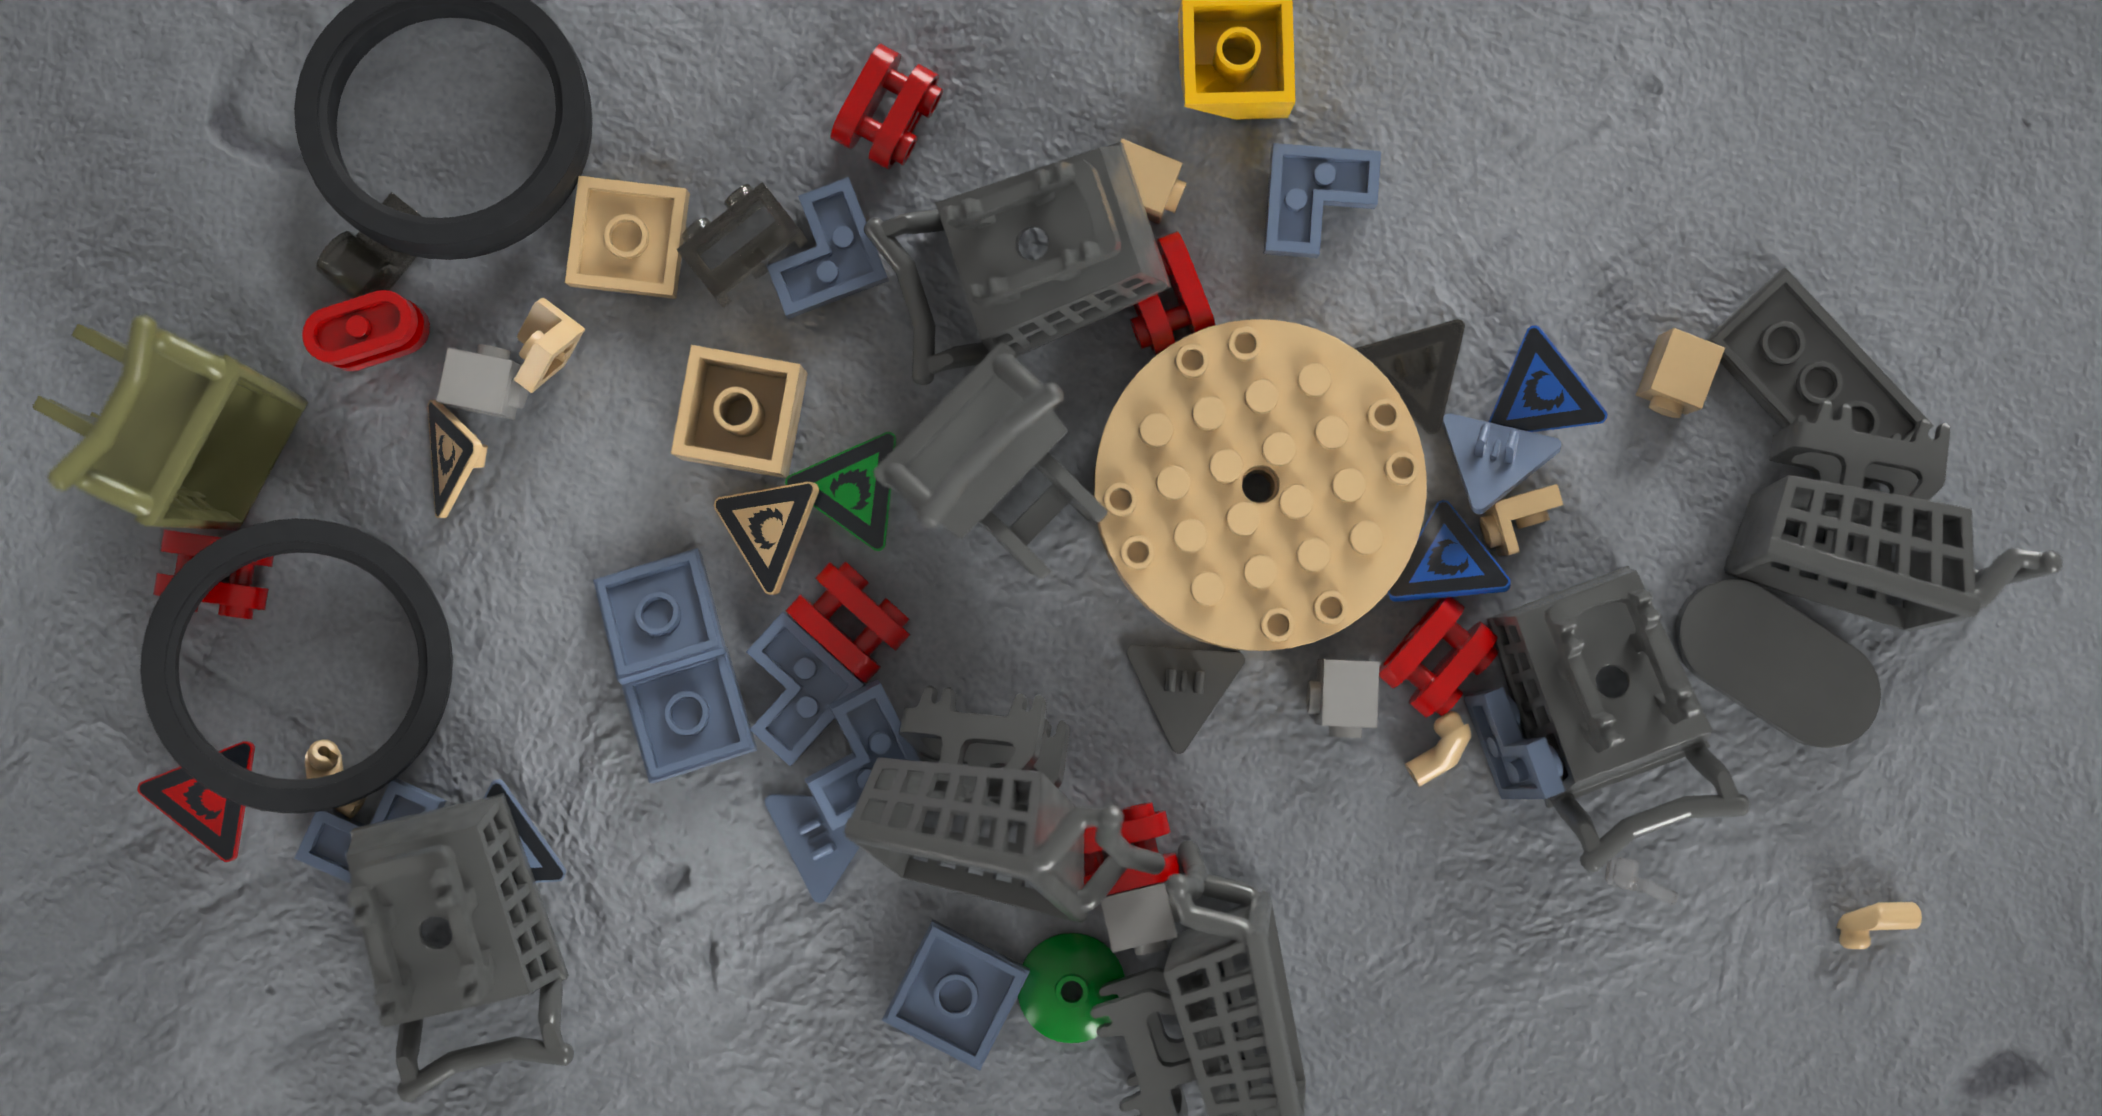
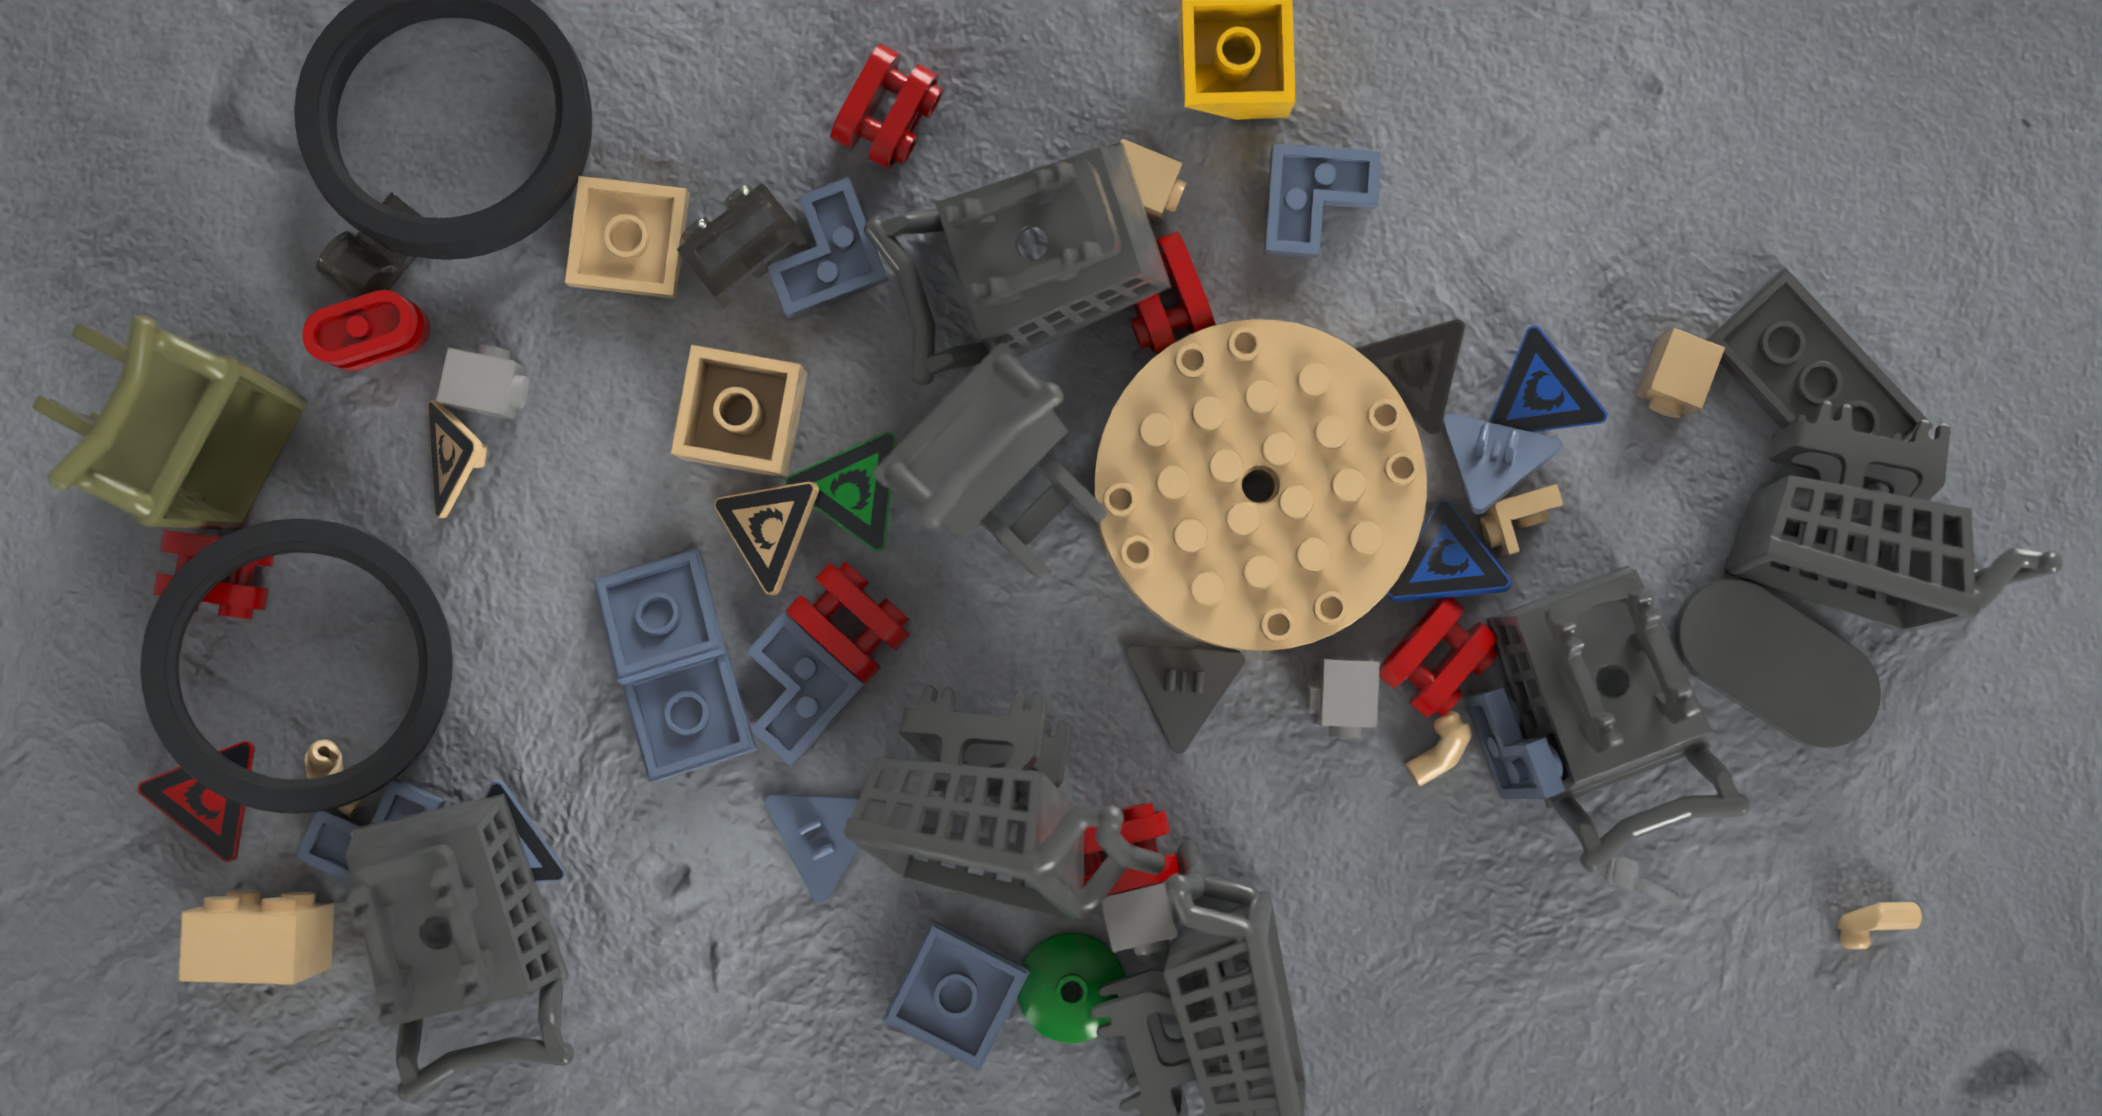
(256, 939): none -> tan brick
(548, 343): tan bracket -> none
(872, 733): sand blue plate -> none

